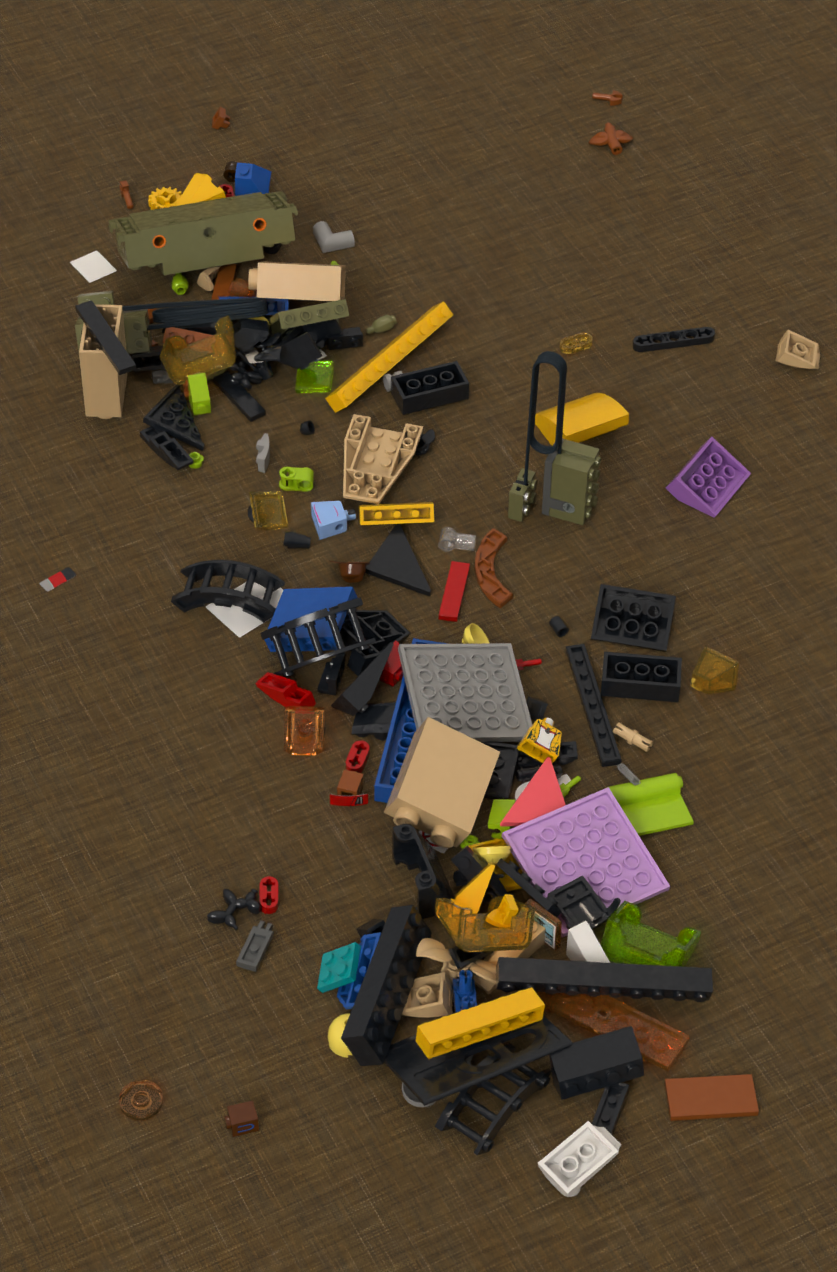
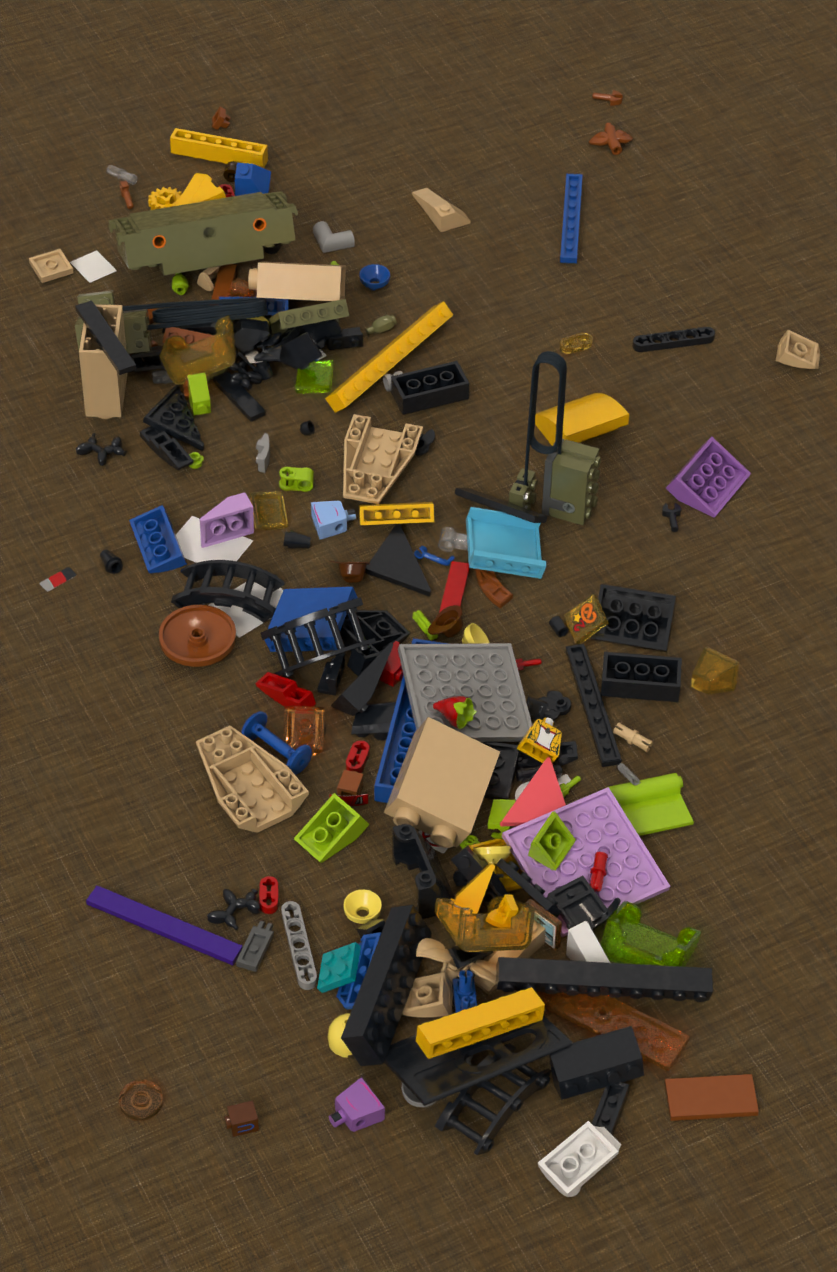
(51, 265): none -> tan plate
(91, 445): none -> black piece
(111, 562): none -> black cone
(121, 174): none -> clear axle
(157, 541): none -> blue slope
(164, 925): none -> dark purple tile
(191, 544): none -> white sticker
(197, 635): none -> dark orange dish
(217, 148): none -> yellow brick
(227, 521): none -> lavender slope
(249, 780): none -> tan wedge
(297, 759): none -> blue hose
(299, 953): none -> light grey beam
(331, 829): none -> lime slope
(357, 1107): none -> medium lavender torso
(362, 900): none -> light yellow piece
(374, 273): none -> blue piece
(423, 623): none -> lime axle
(432, 557): none -> blue piece
(440, 211): none -> tan wedge
(447, 622): none -> reddish brown piece
(457, 710): none -> hat
(501, 505): none -> black tile
(503, 543): none -> medium azure panel
(551, 842): none -> lime slope
(557, 705): none -> black plate
(571, 218): none -> blue plate
(585, 619): none -> clear yellow tile
(598, 871): none -> red axle
(672, 514): none -> black bar

